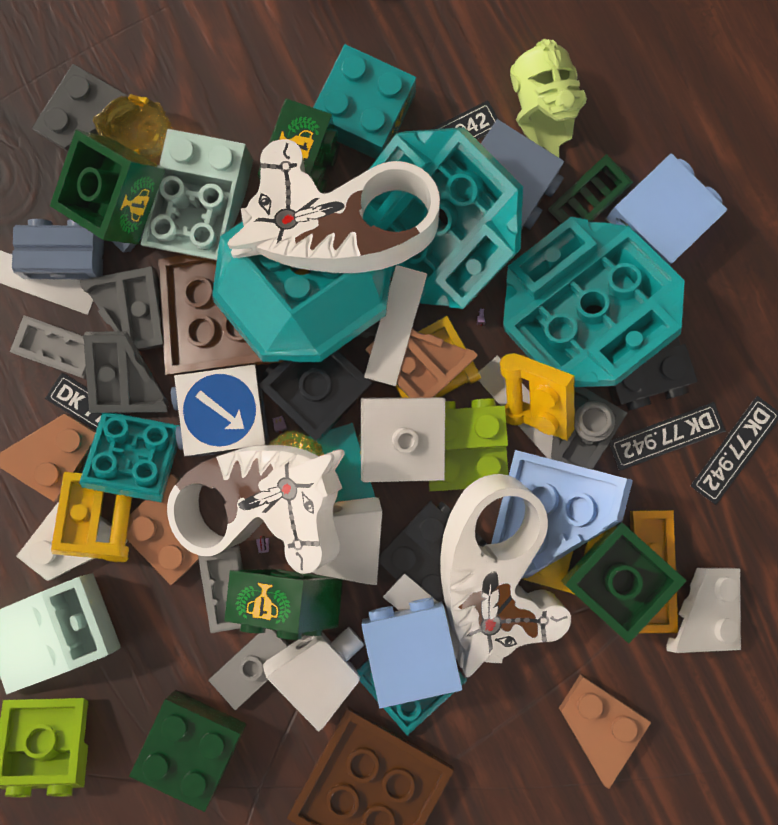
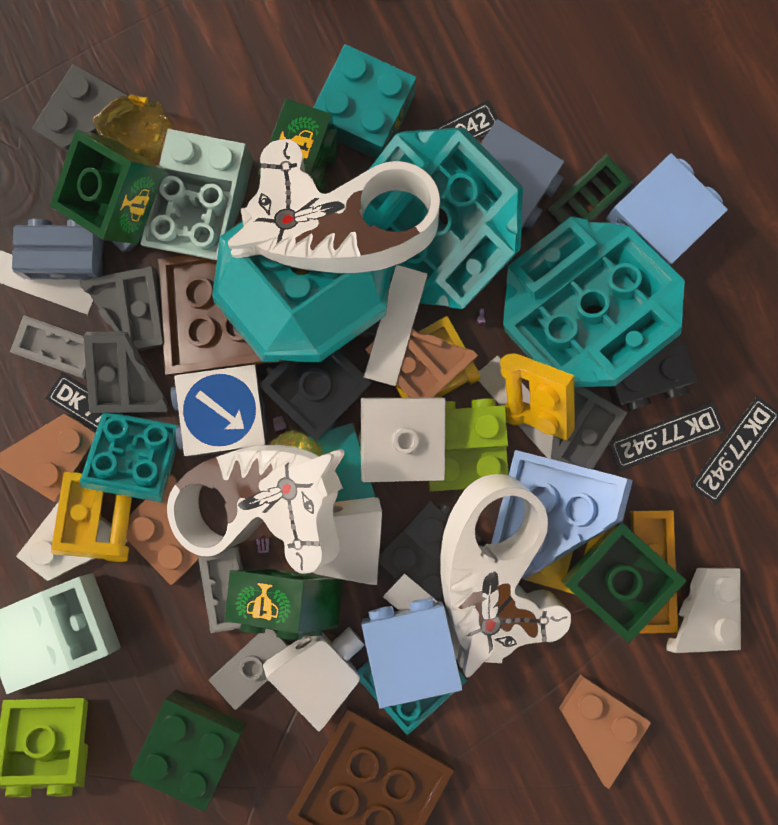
(547, 94): yellowish green helmet -> none
(594, 421): light grey plate -> none

